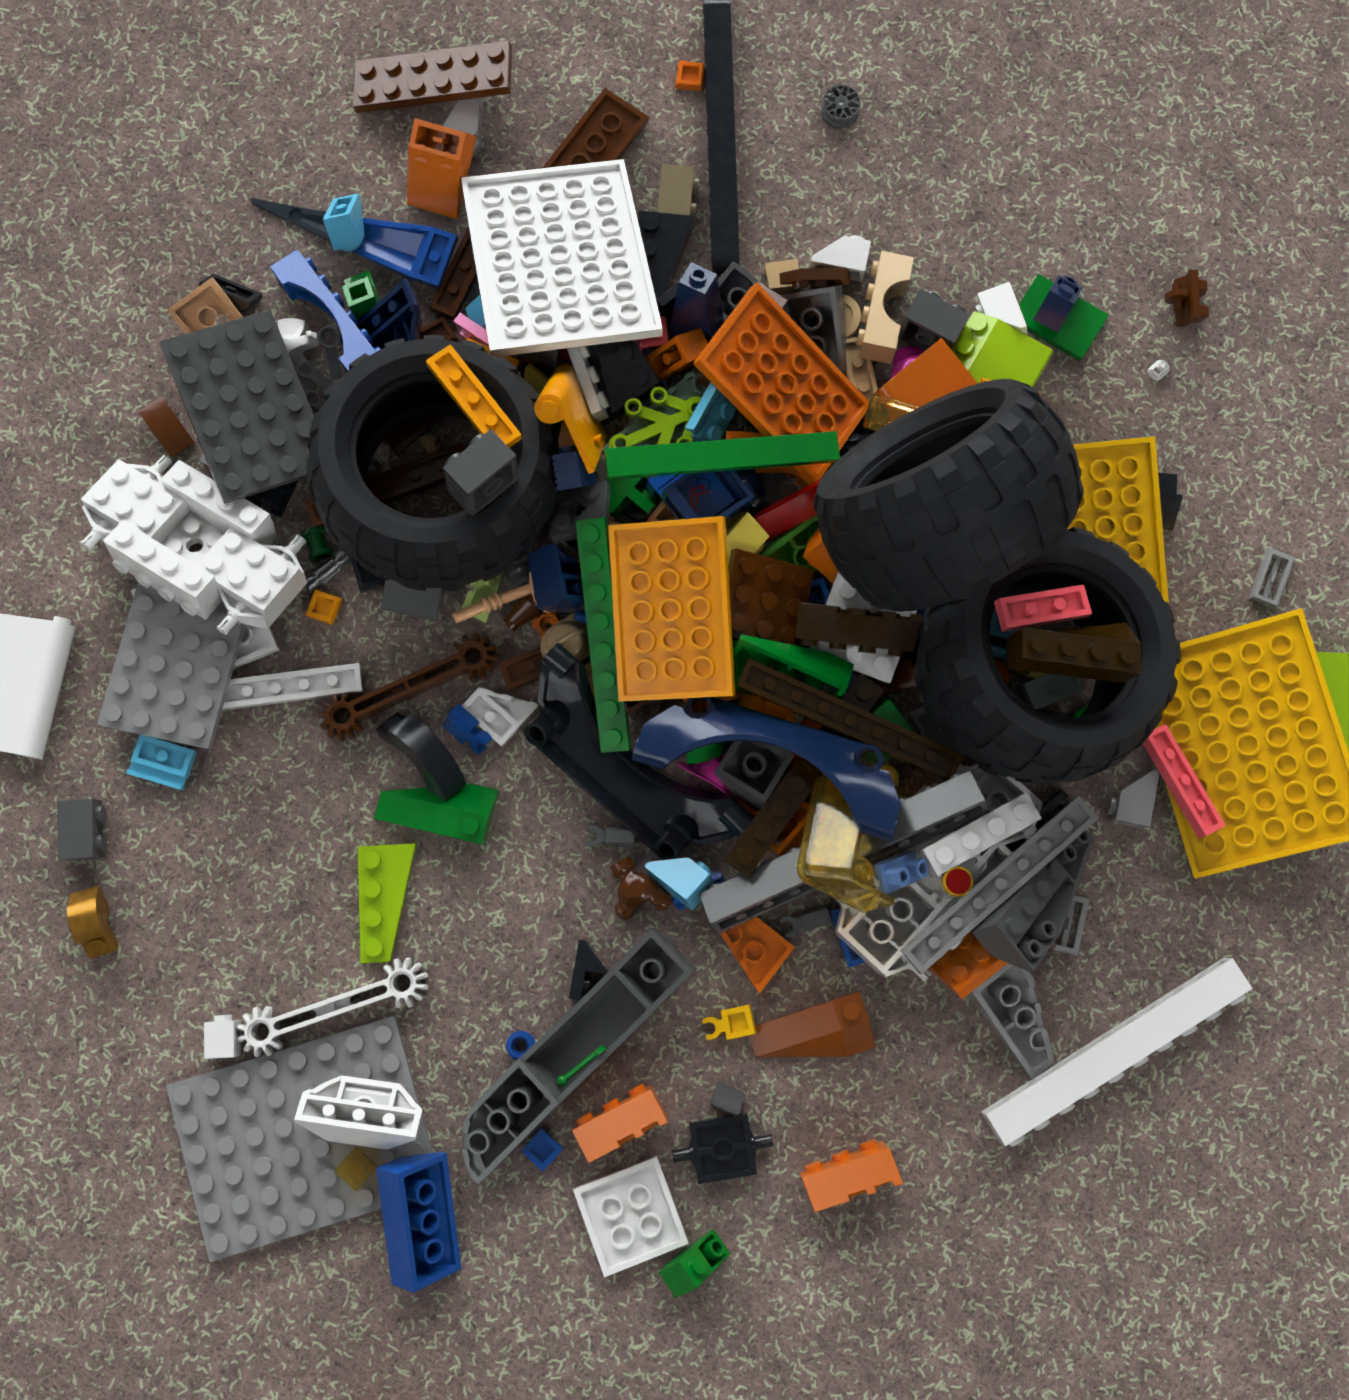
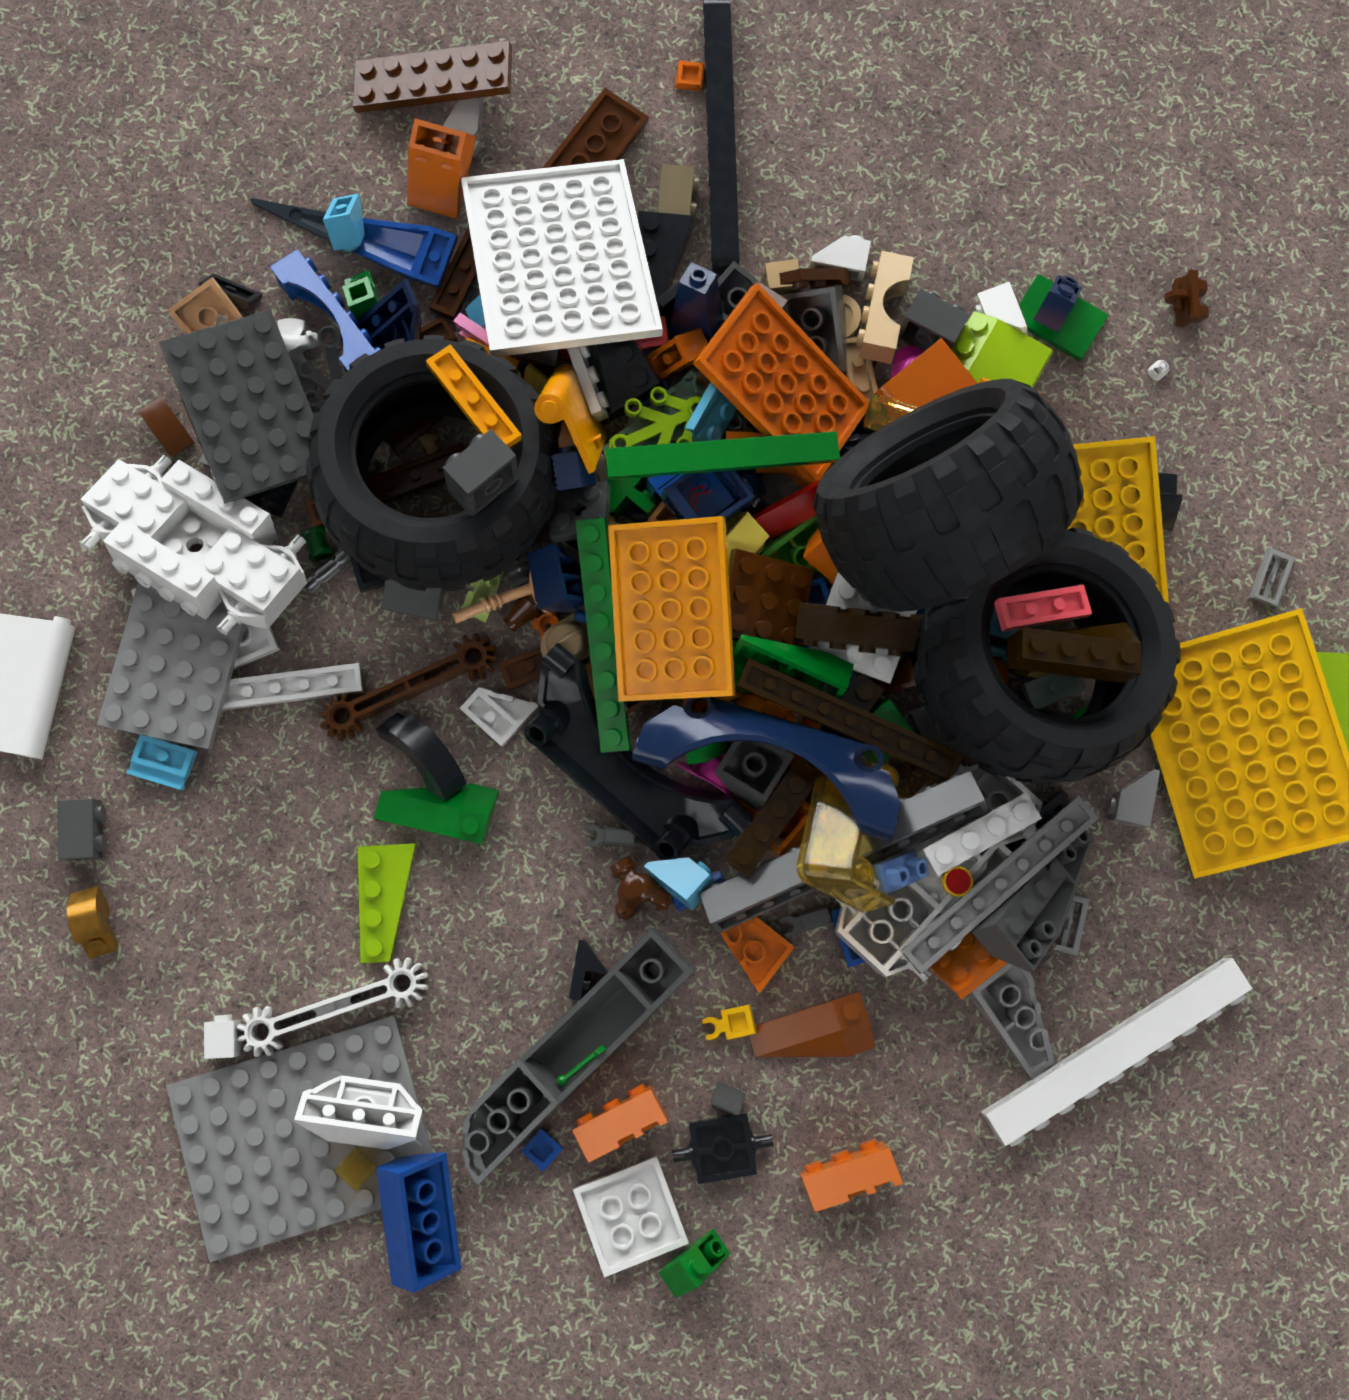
(323, 607): light orange tile -> none
(464, 728): blue plate -> none
(512, 1040): blue plate -> none
(840, 107): dark grey wheel -> none
(1183, 782): coral plate -> none

